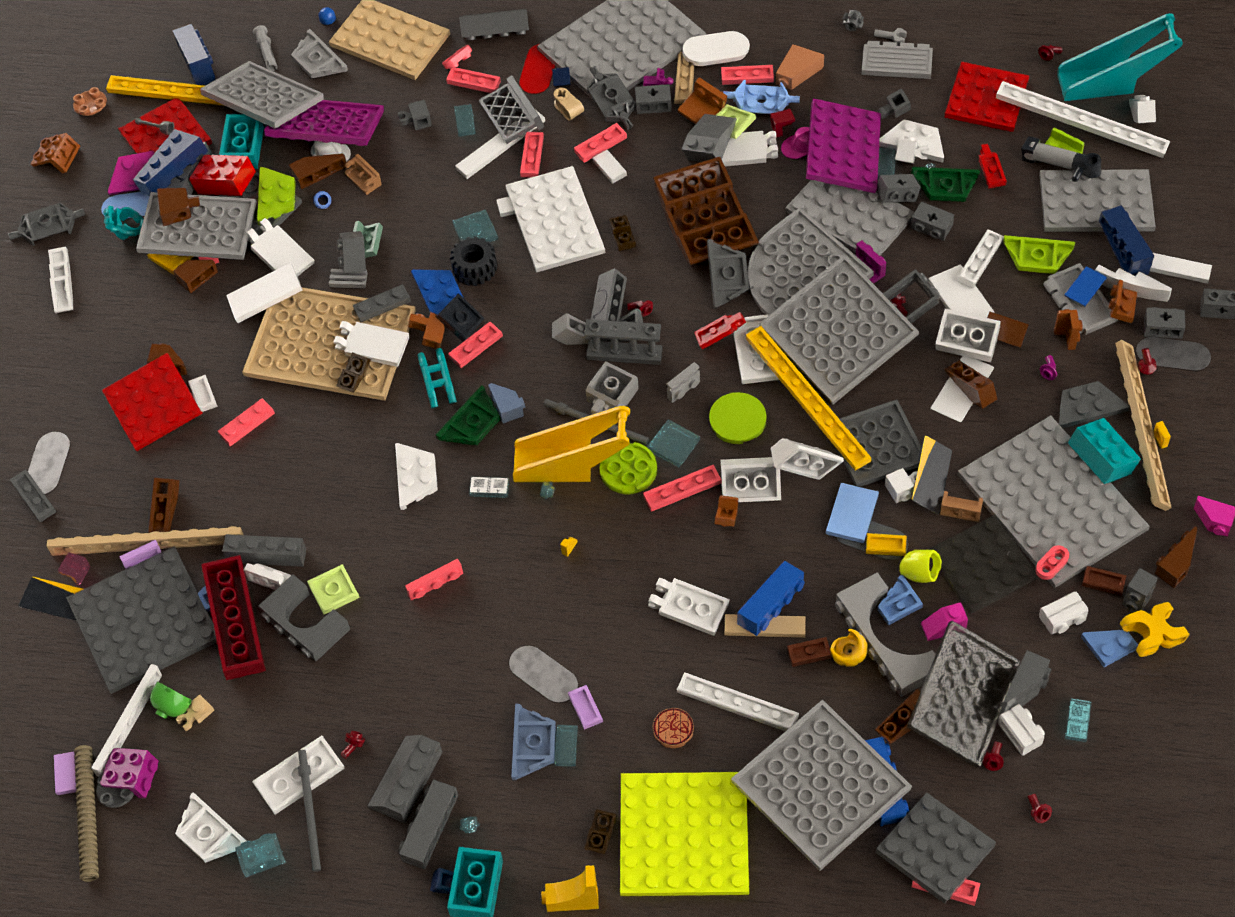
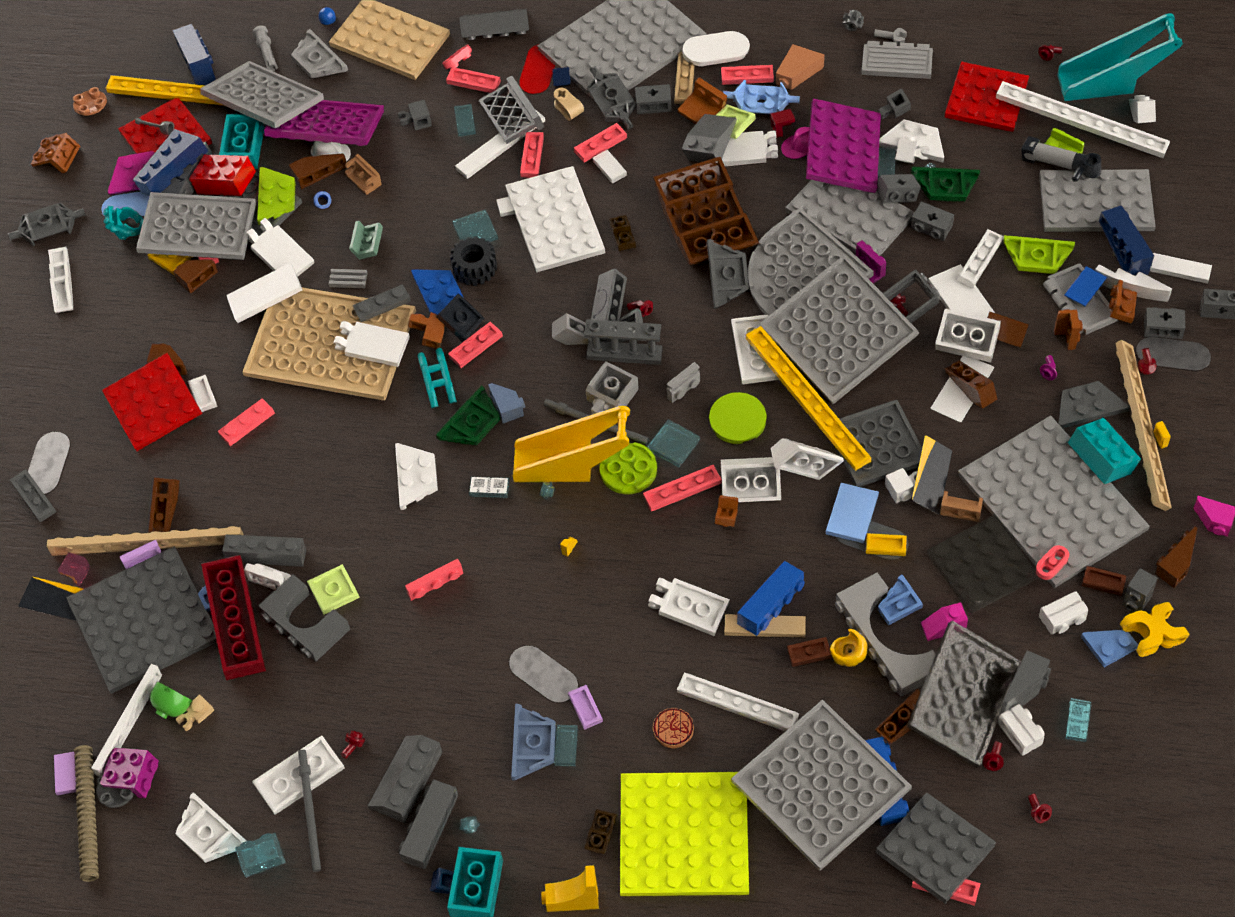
(175, 205): reddish brown torso -> none
(351, 252): dark grey brick -> none
(354, 372): dark brown slope -> none
(657, 80): magenta piece -> none
(719, 329): hinge -> none
(916, 566): neon yellow piece -> none
(991, 167): red hinge -> none

